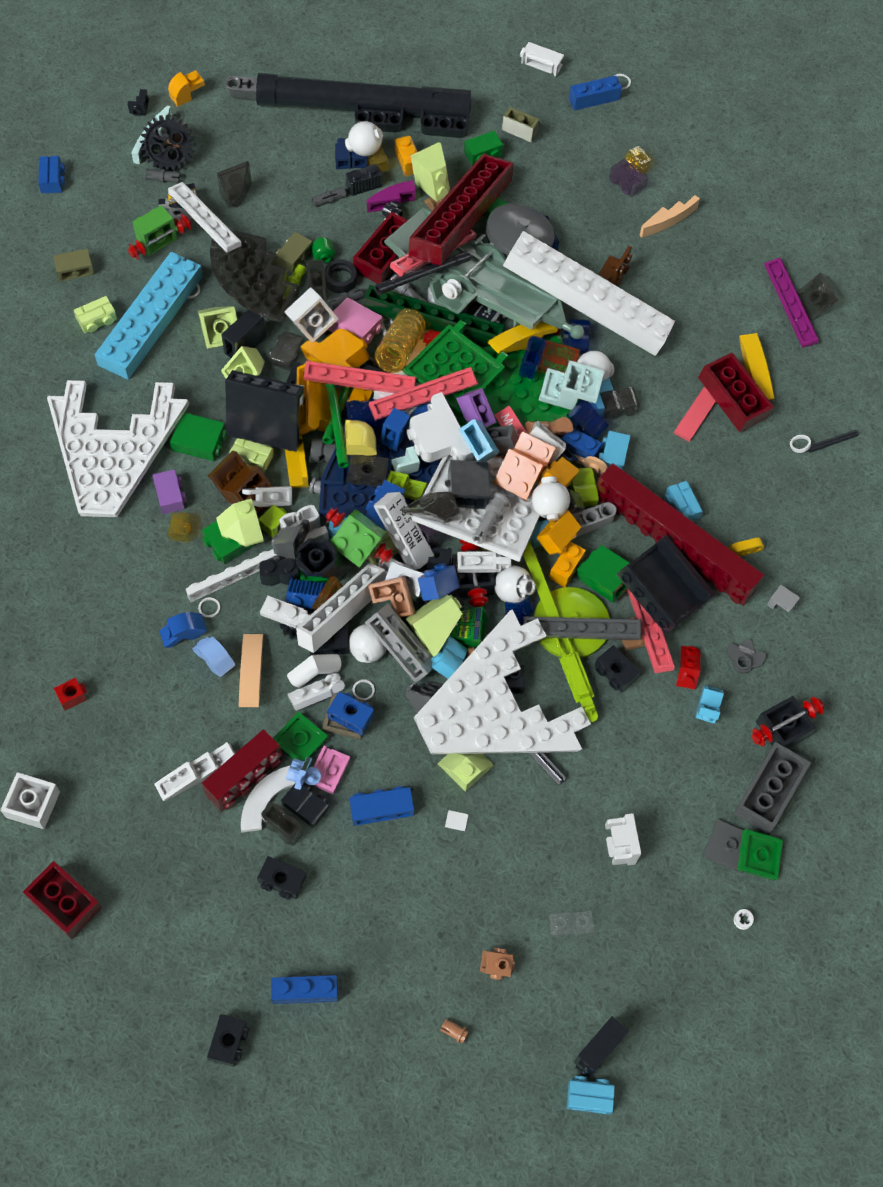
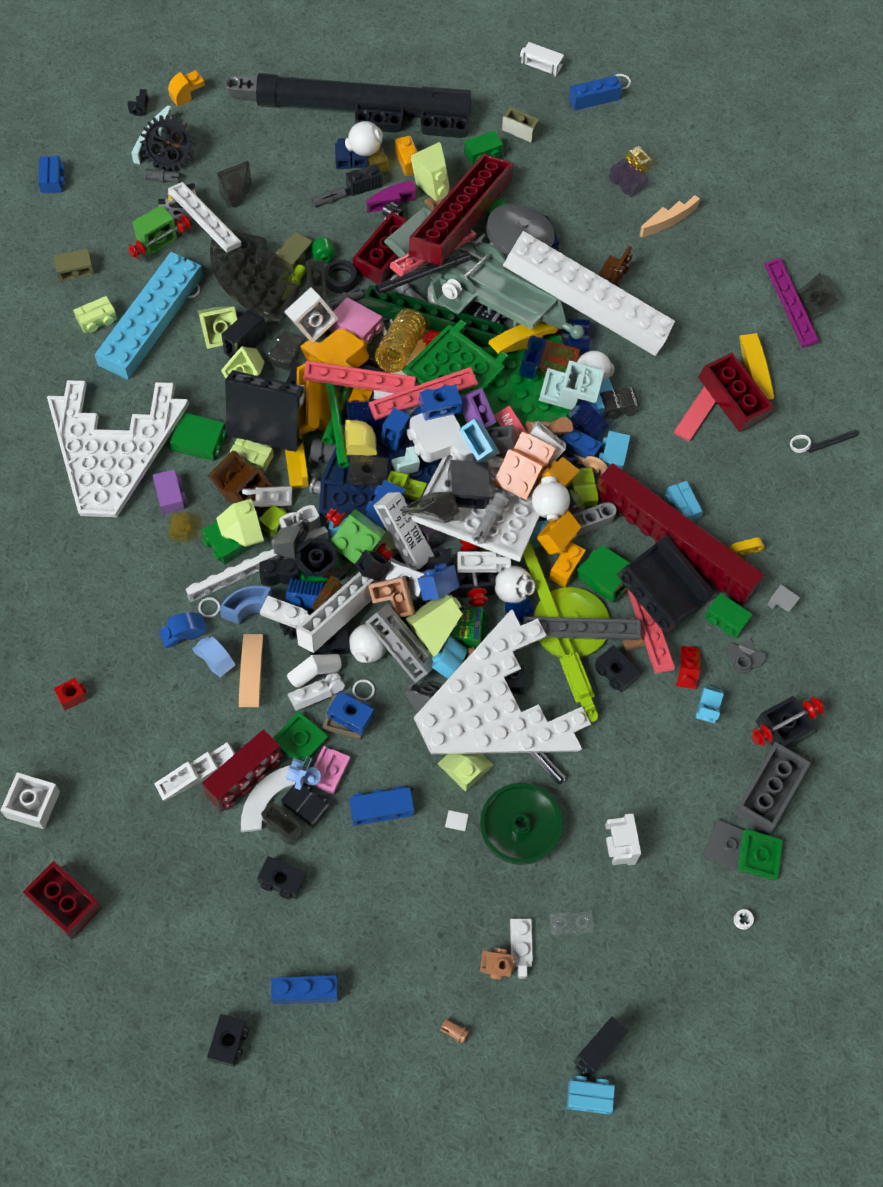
(244, 602): none -> medium blue brick
(372, 565): none -> black brick
(434, 409): none -> blue brick
(521, 823): none -> dark green dish
(521, 945): none -> white hinge
(728, 616): none -> green brick

